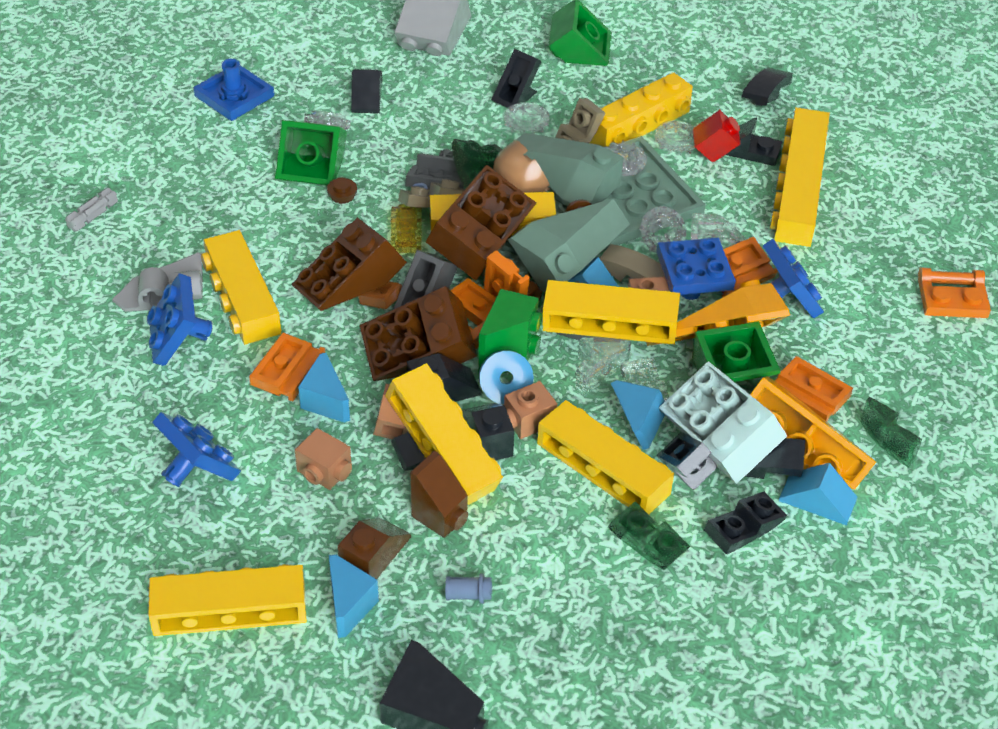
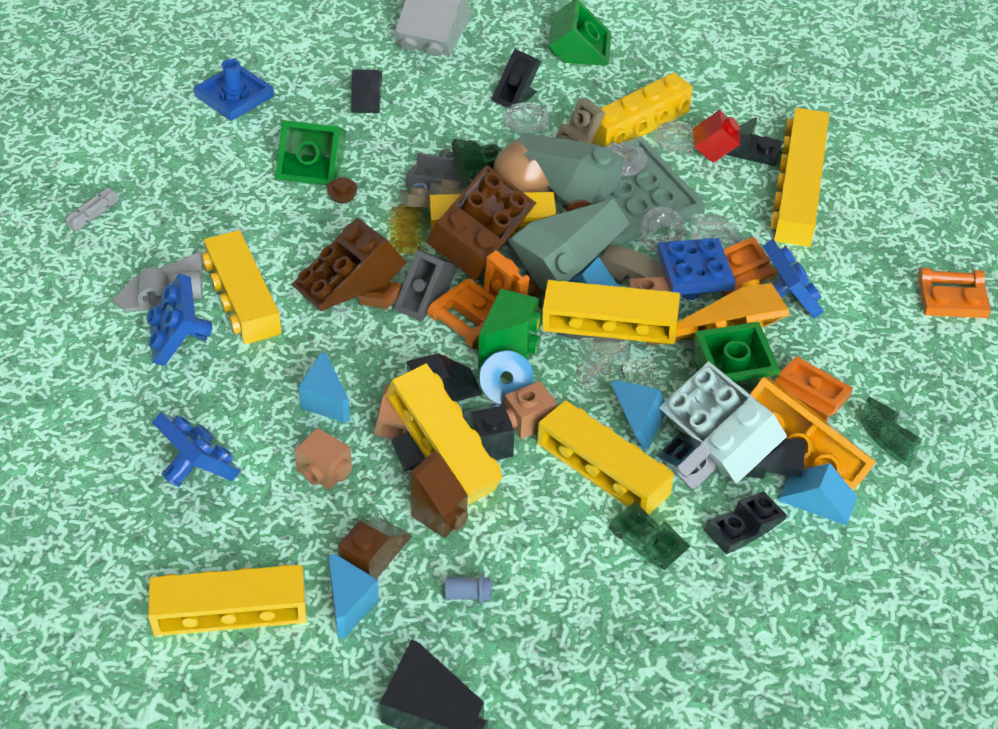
(285, 366): orange plate -> none
(327, 118): clear gear -> none
(417, 330): reddish brown slope -> none
(766, 86): black slope -> none

